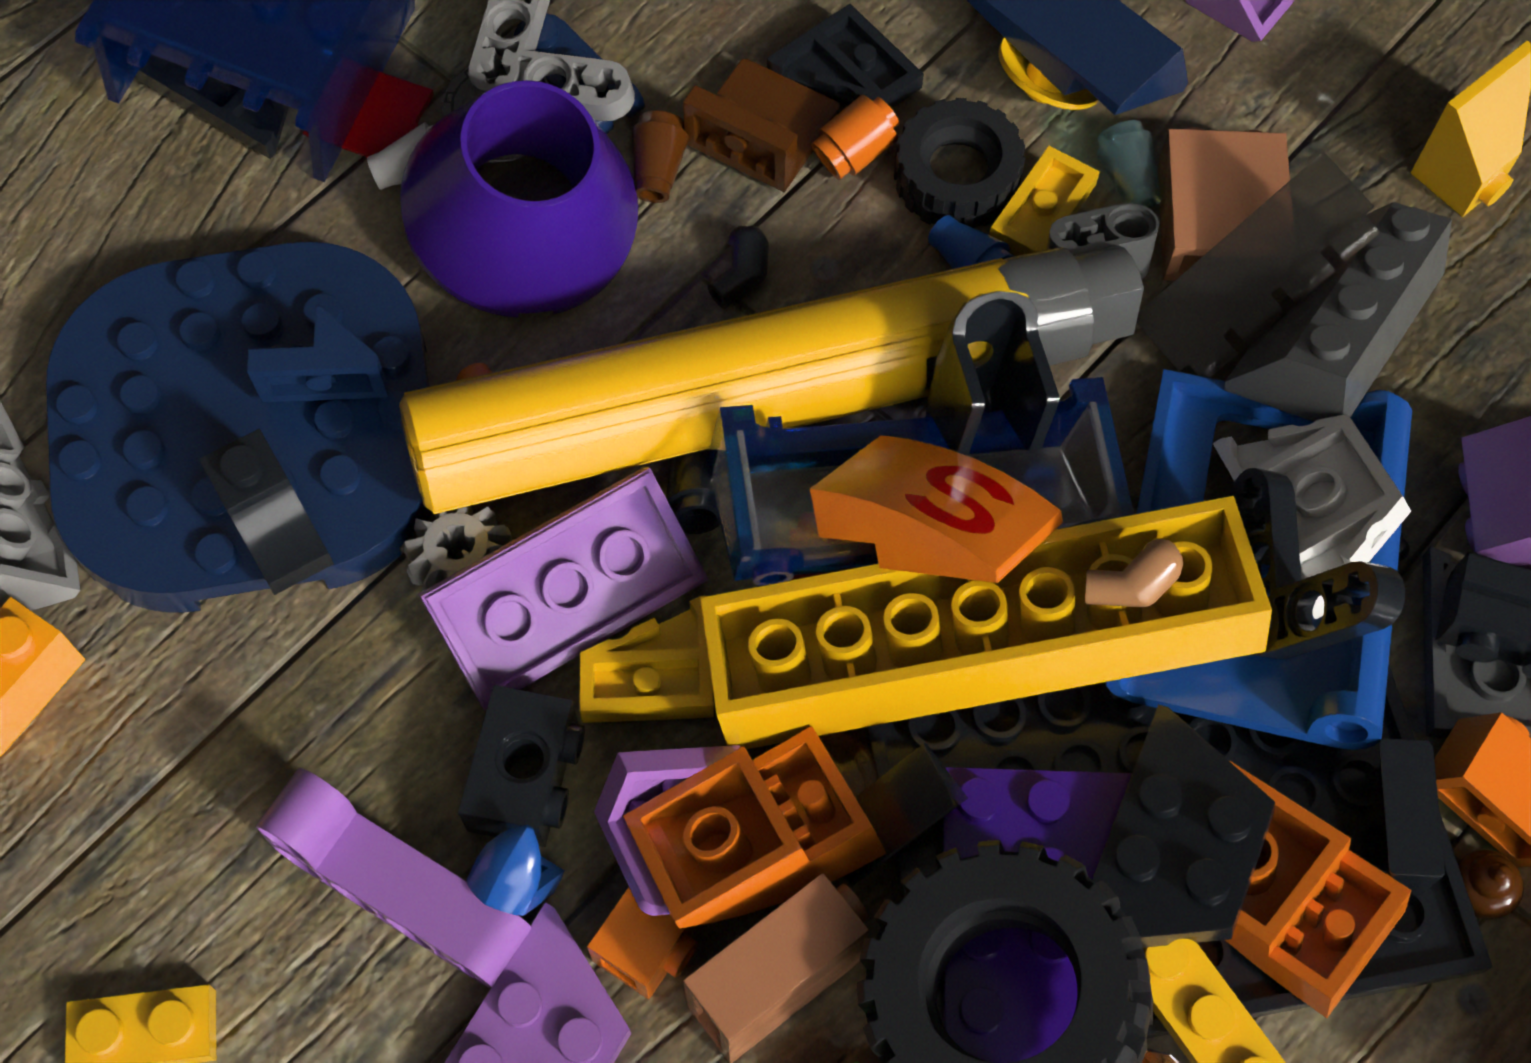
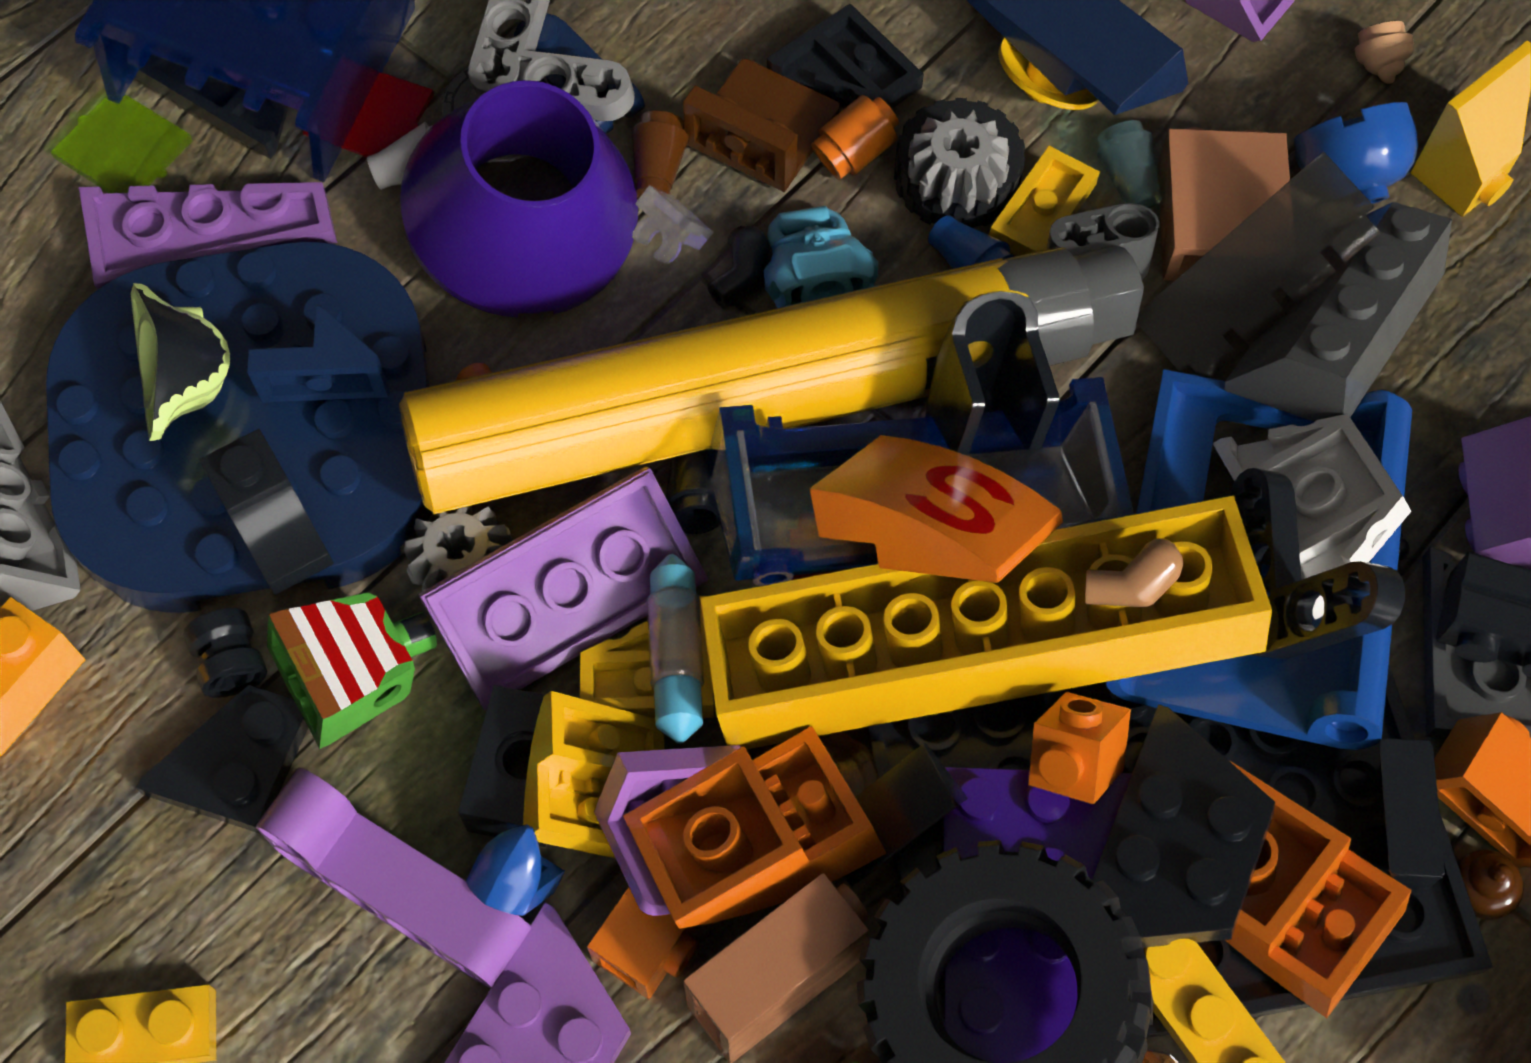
(121, 145): none -> clear neon green piece
(161, 227): none -> medium lavender wing
(178, 358): none -> hat
(224, 652): none -> black wheel
(233, 760): none -> black wing
(346, 660): none -> torso
(570, 764): none -> yellow slope
(673, 221): none -> clear tile
(675, 649): none -> piece
(815, 257): none -> medium azure piece
(958, 160): none -> light grey gear
(1079, 747): none -> orange brick
(1367, 149): none -> blue cylinder
(1384, 49): none -> light nougat plate

